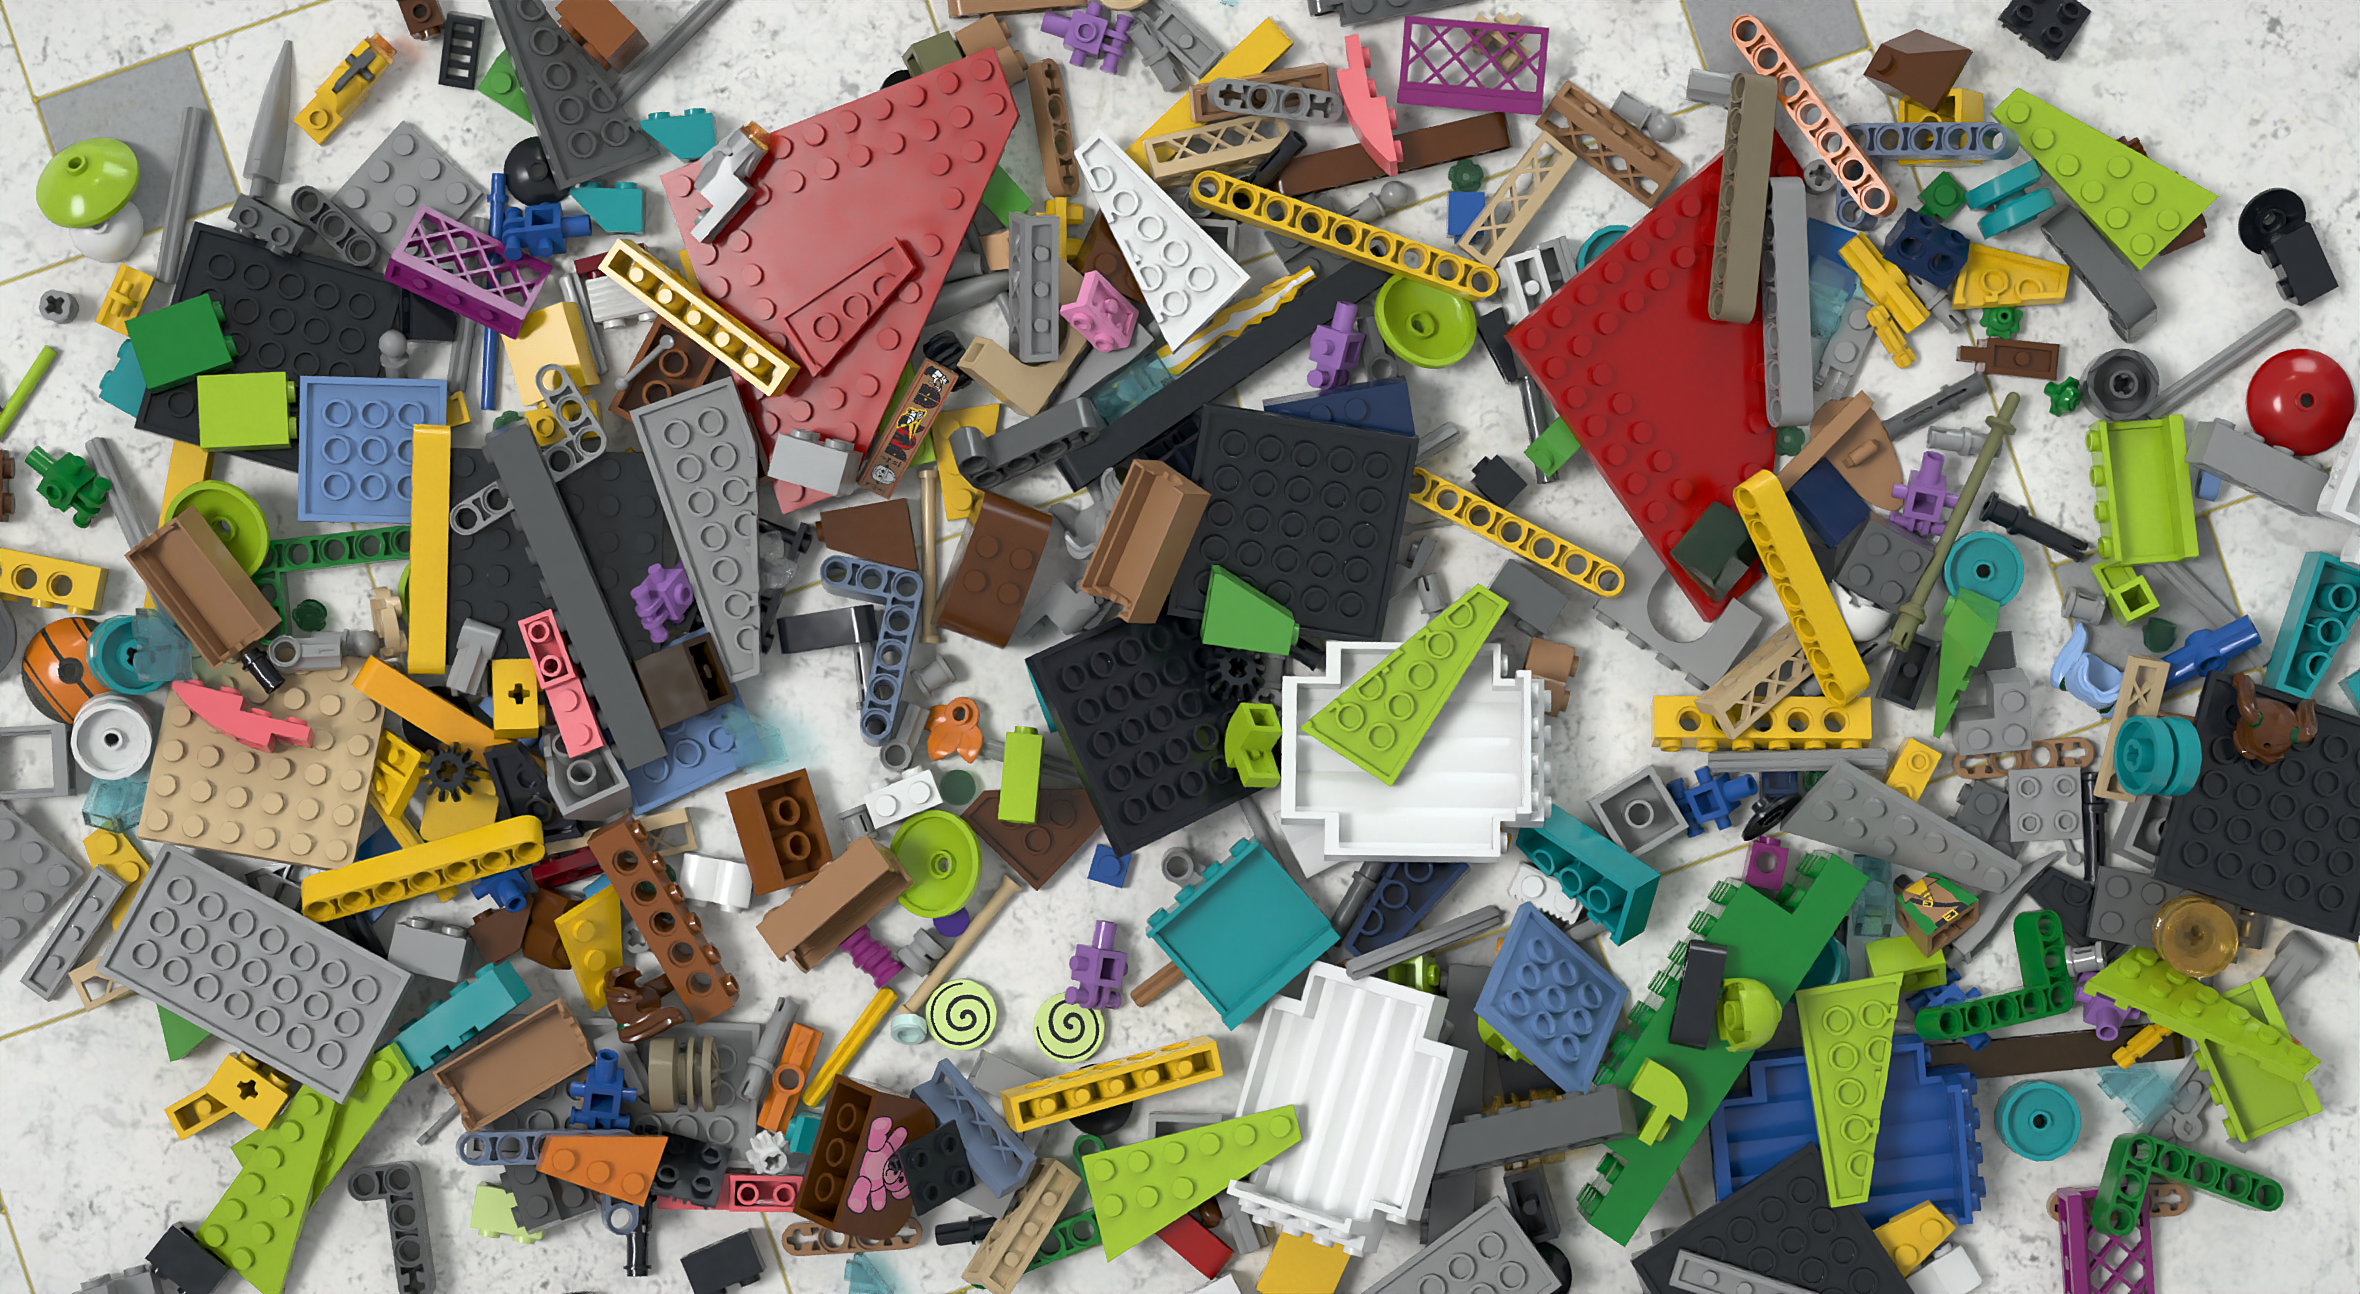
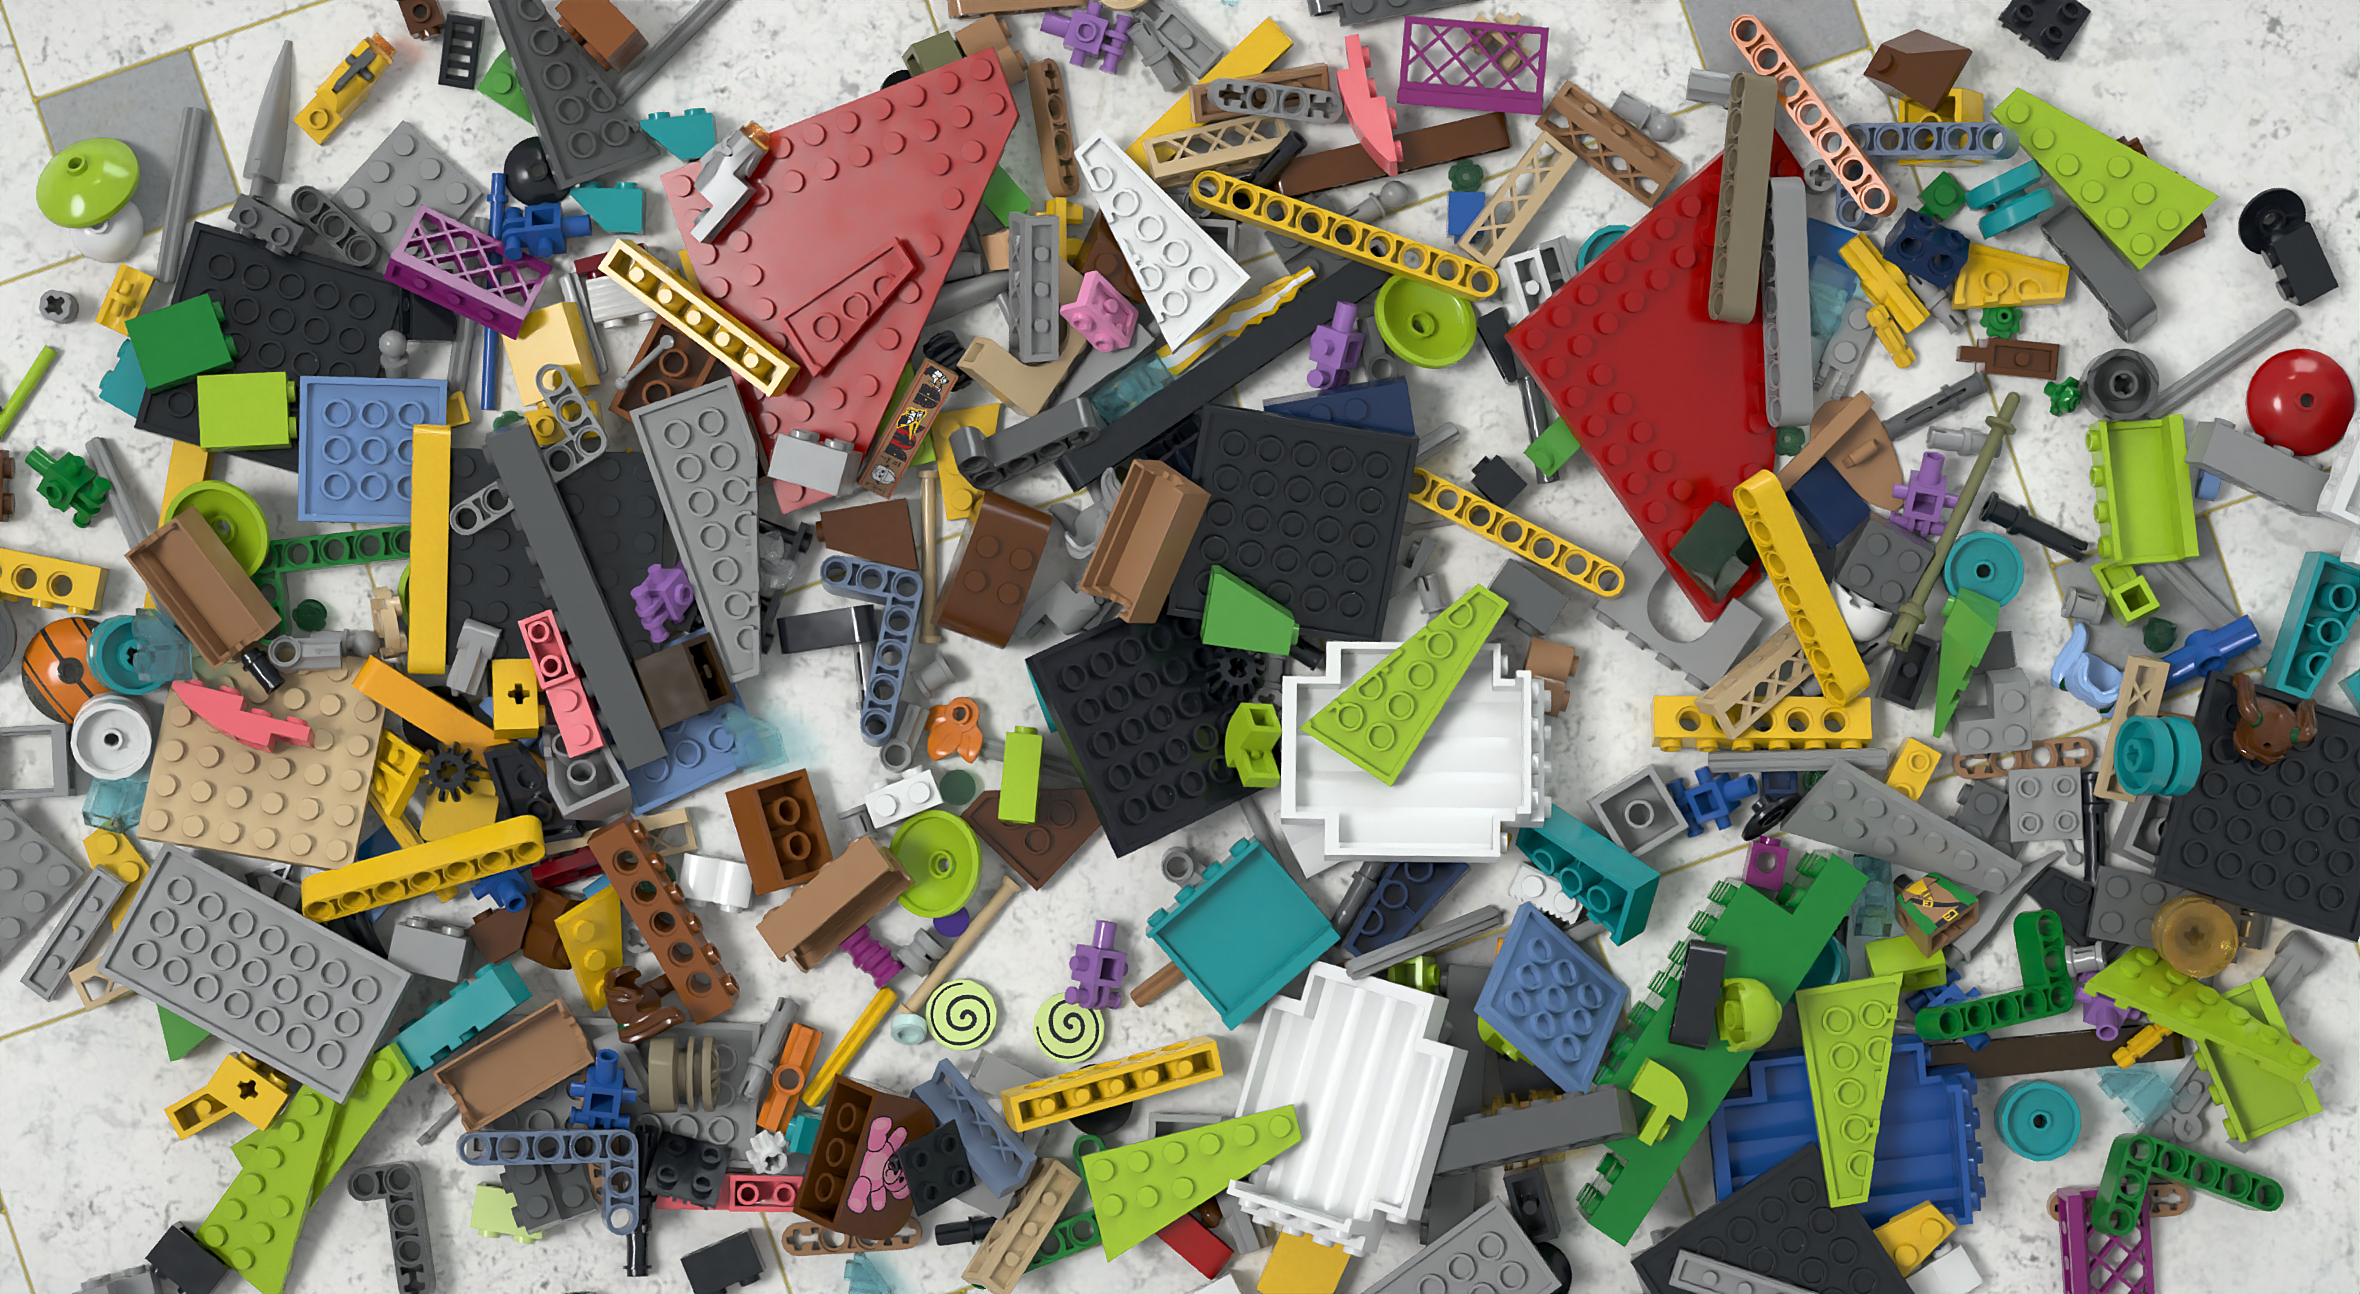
(605, 1163): orange wedge -> none
(1107, 868): blue plate -> none

